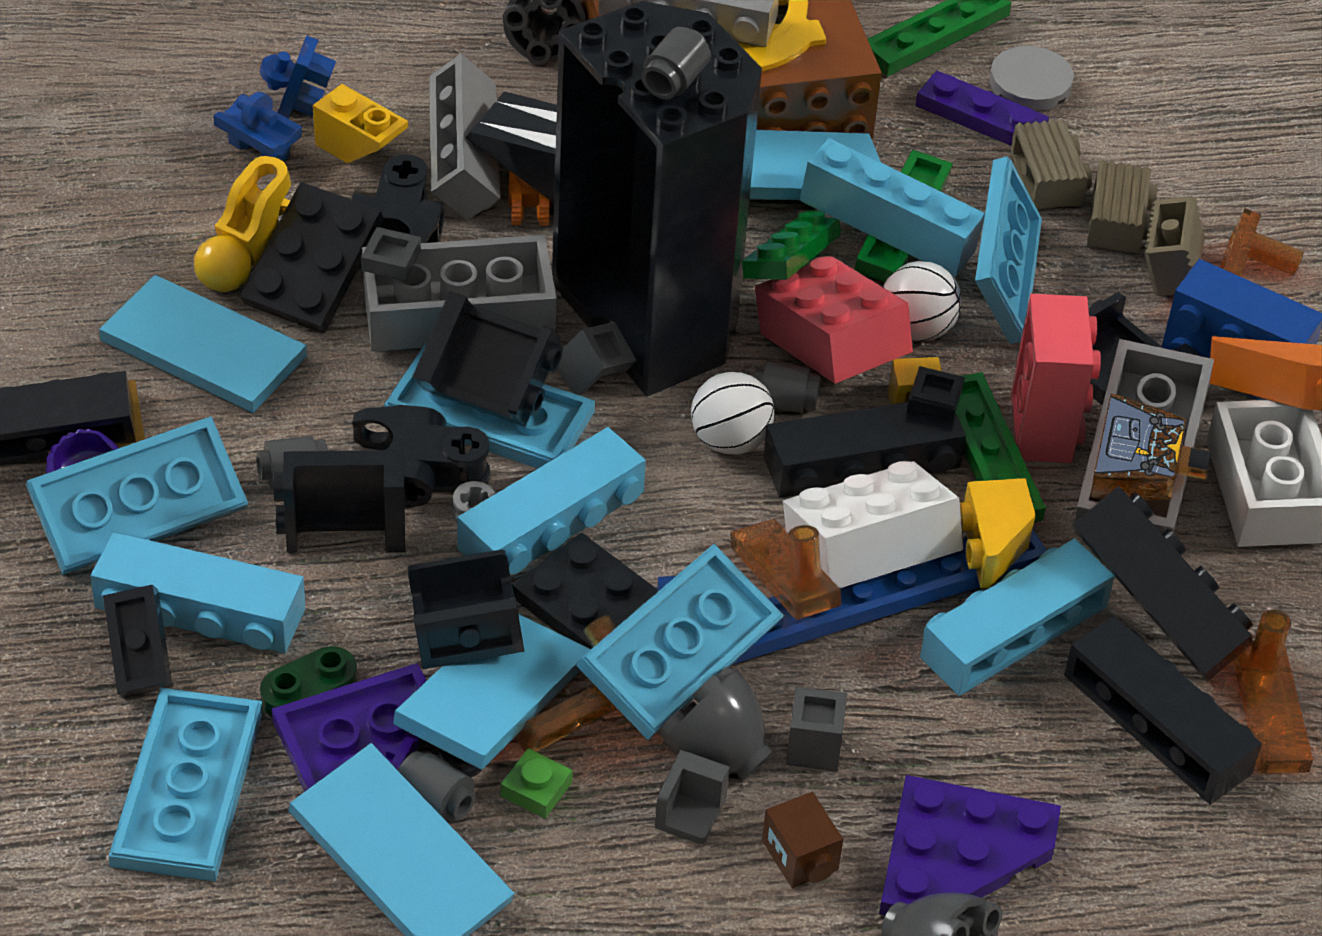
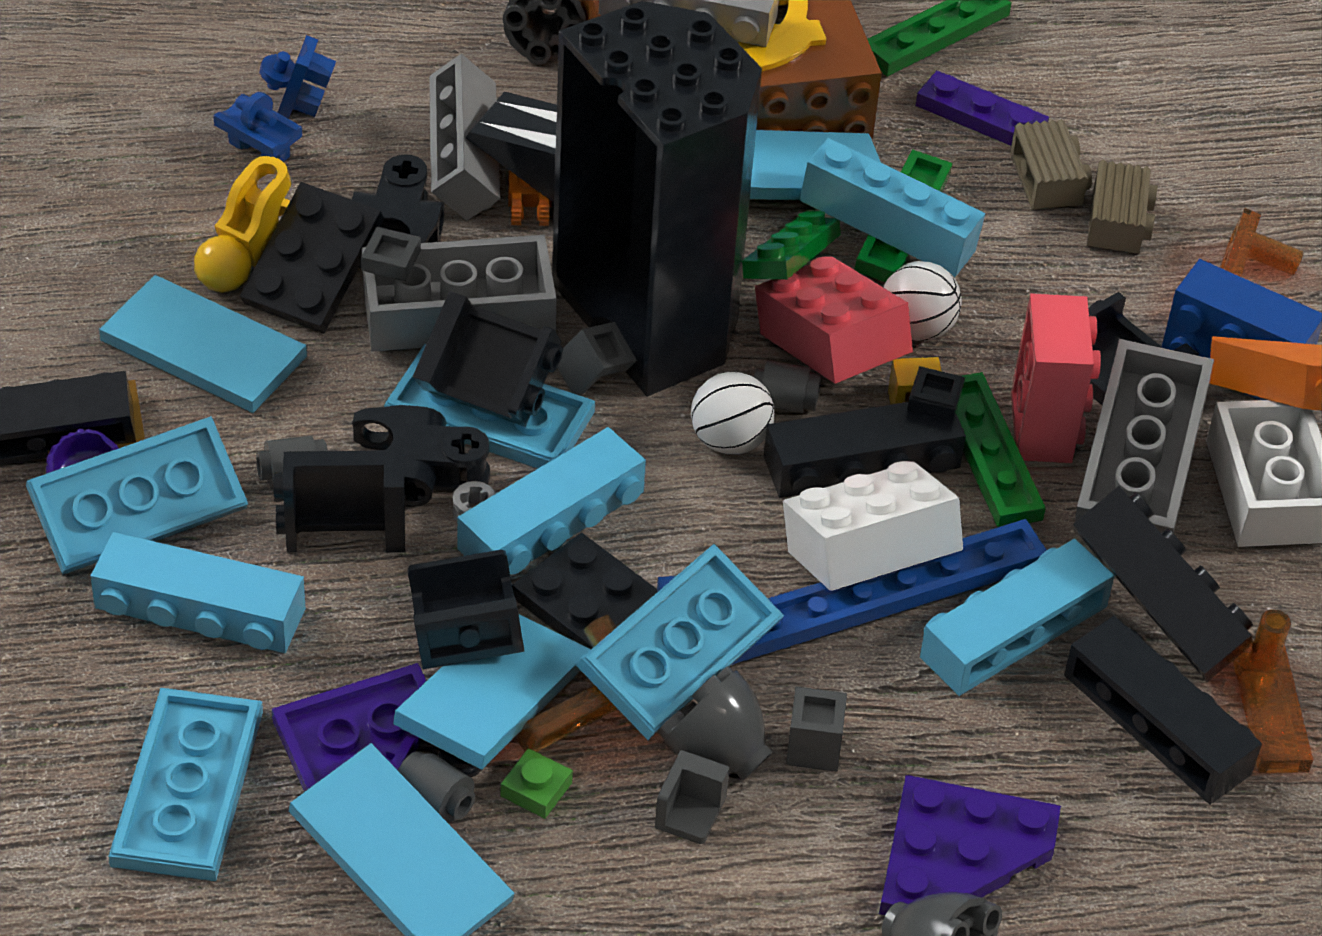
(137, 641): black plate -> none
(308, 677): dark green plate -> none
(353, 124): yellow slope -> none
(675, 63): dark grey brick -> none
(788, 566): clear orange piece -> none
(802, 840): reddish brown brick -> none
(997, 524): yellow slope -> none
(1008, 249): medium azure tile -> none
(1031, 77): light grey tile -> none
(1144, 451): torso -> none
(1173, 242): dark tan brick -> none

